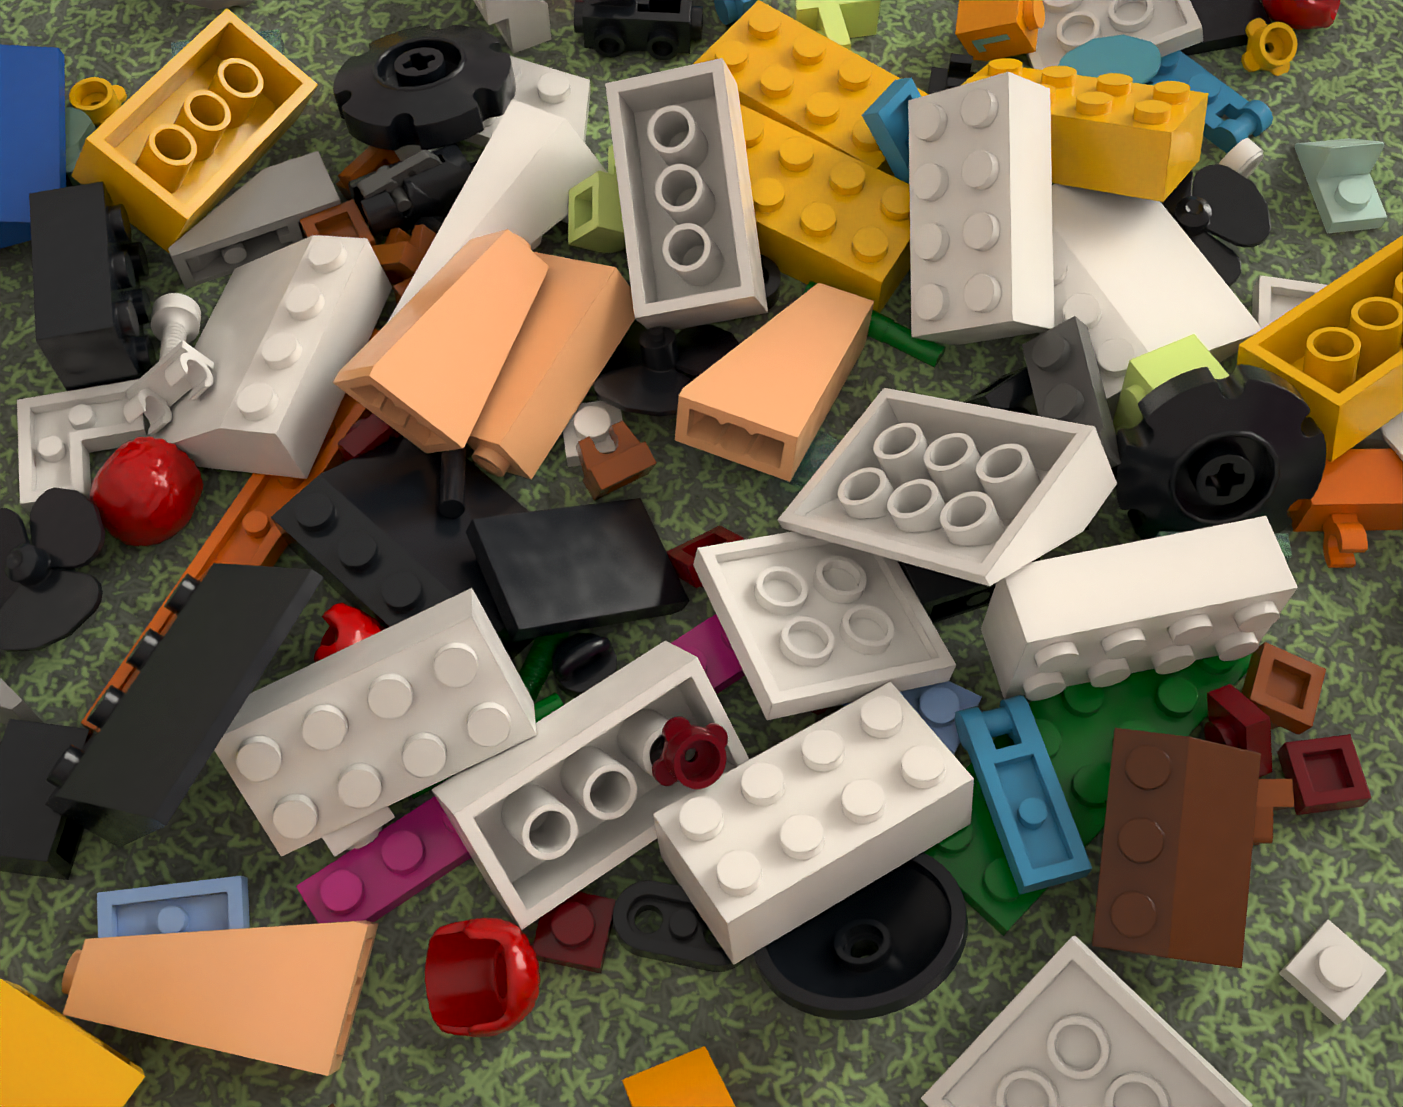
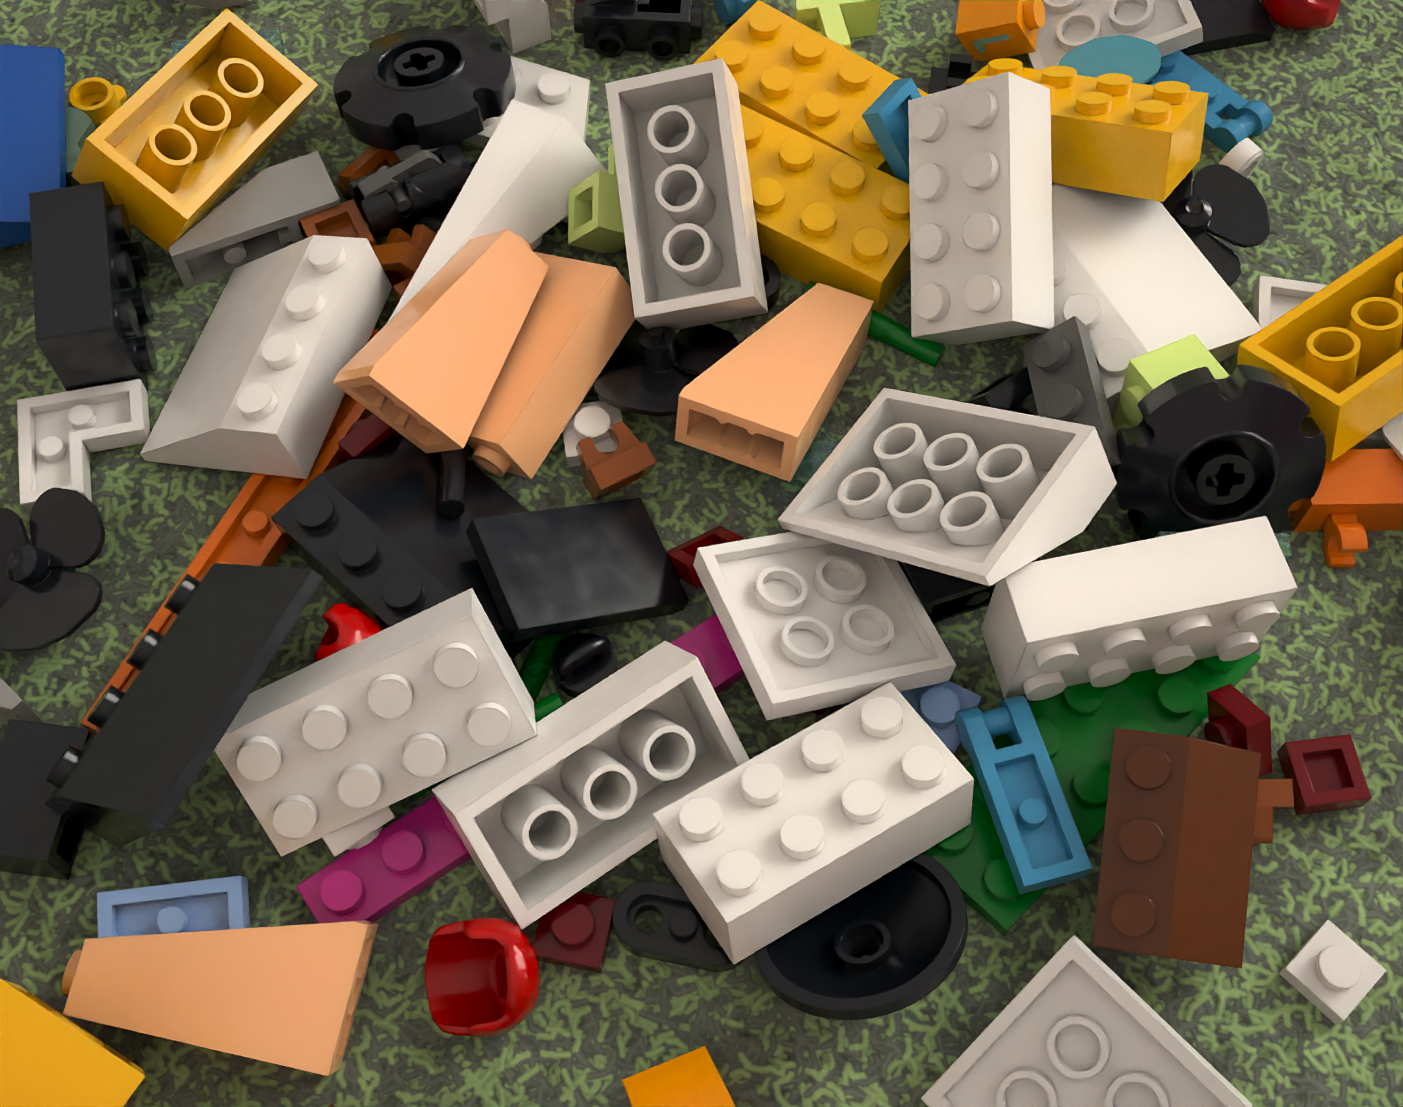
(146, 491): red hair -> none
(180, 366): white bar -> none
(707, 762): dark red plate -> none
(1281, 44): yellow plate -> none
(1284, 687): dark orange tile -> none
(1342, 182): light aqua slope -> none

